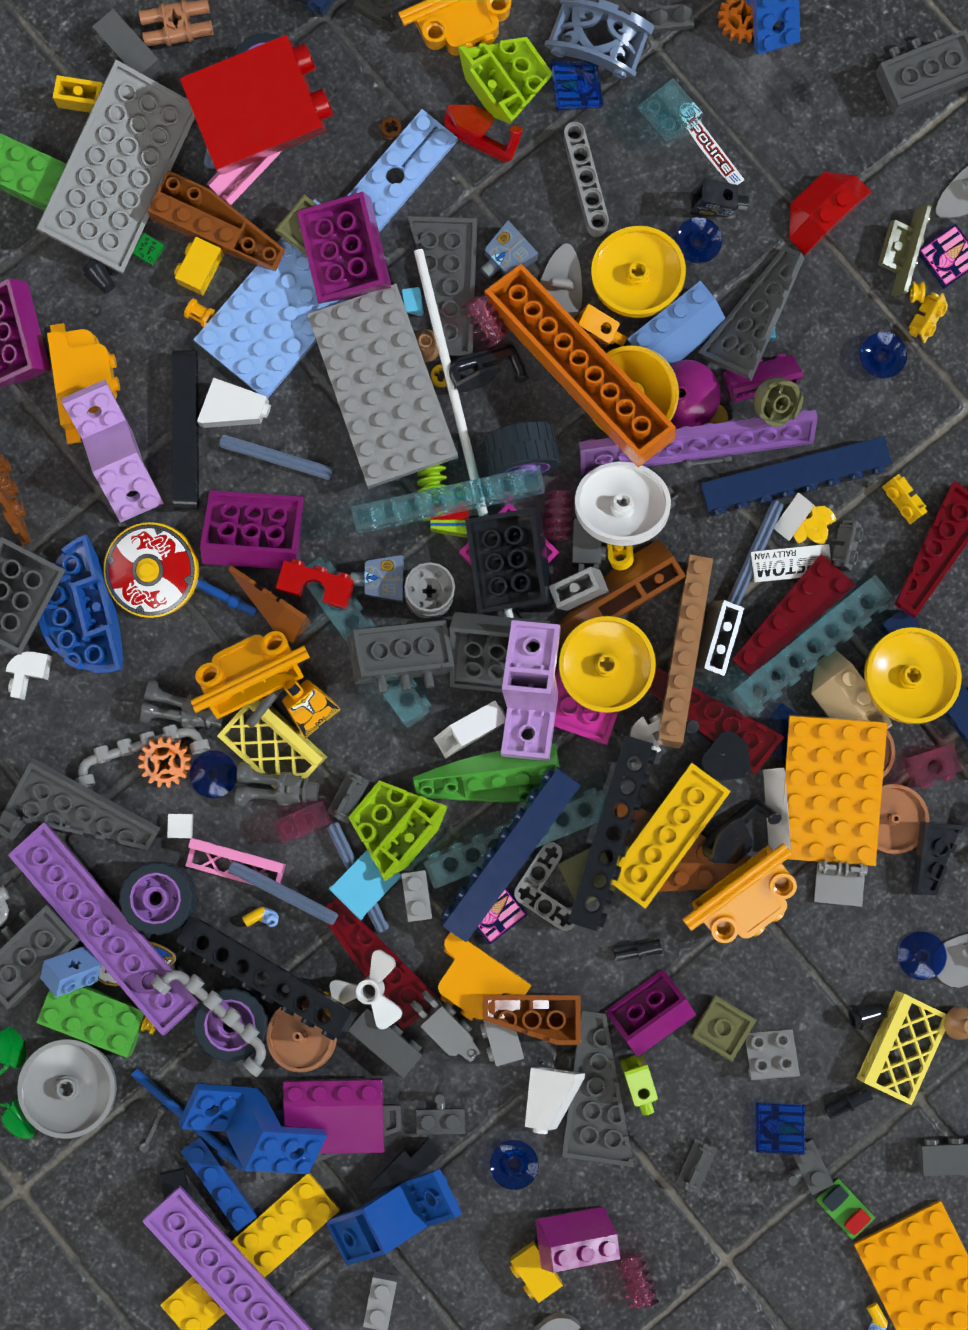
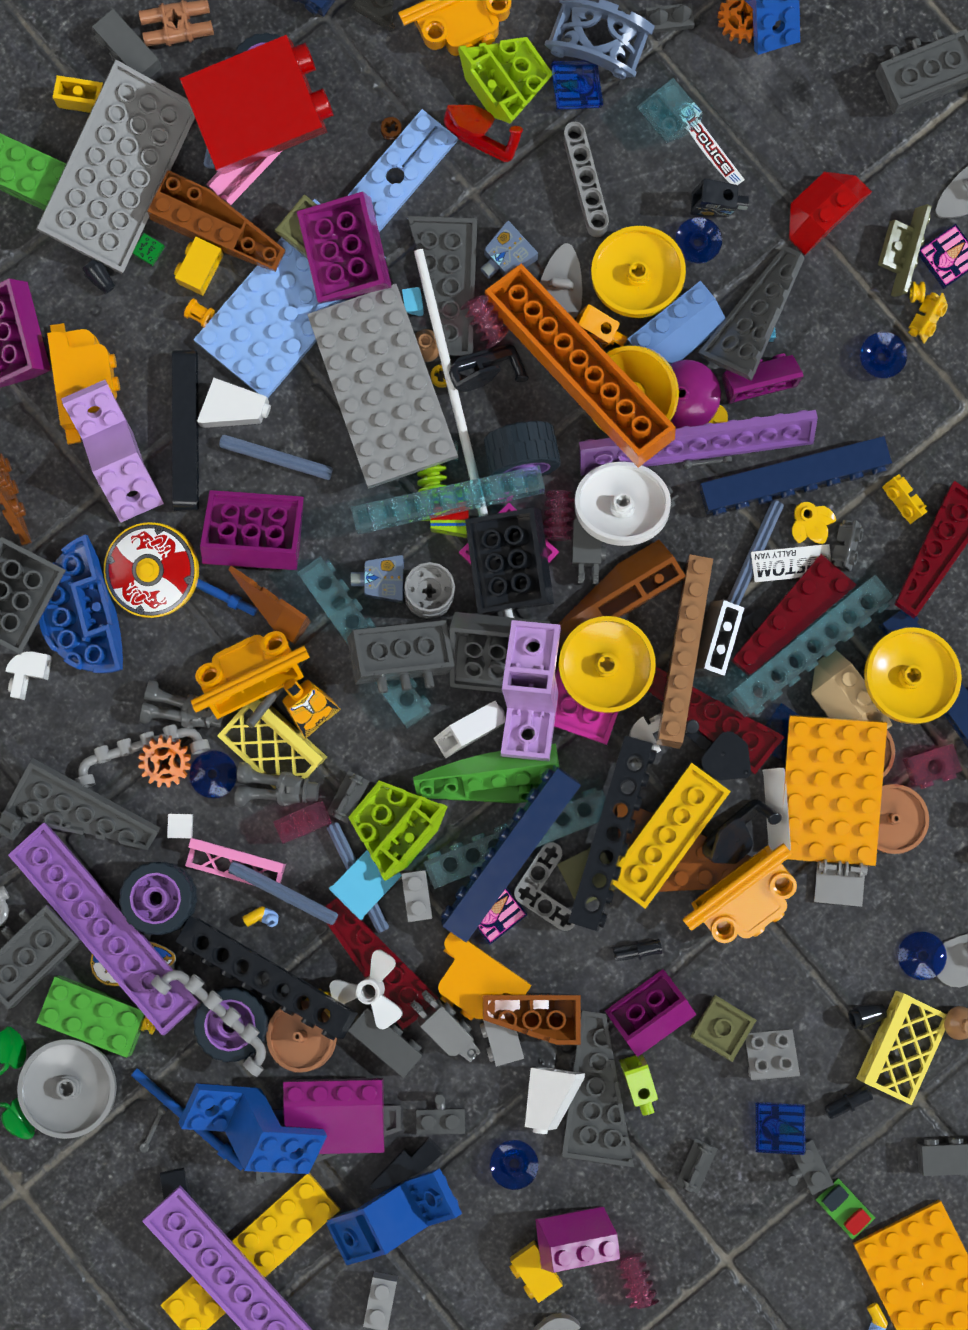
(70, 971): medium blue brick -> none
(219, 1183): blue plate -> none
(296, 576): red arch -> none
(578, 588): light grey brick -> none
(616, 553): yellow plate -> none
(777, 401): olive cylinder -> none
(793, 516): white sticker -> none
(933, 850): black wing -> none

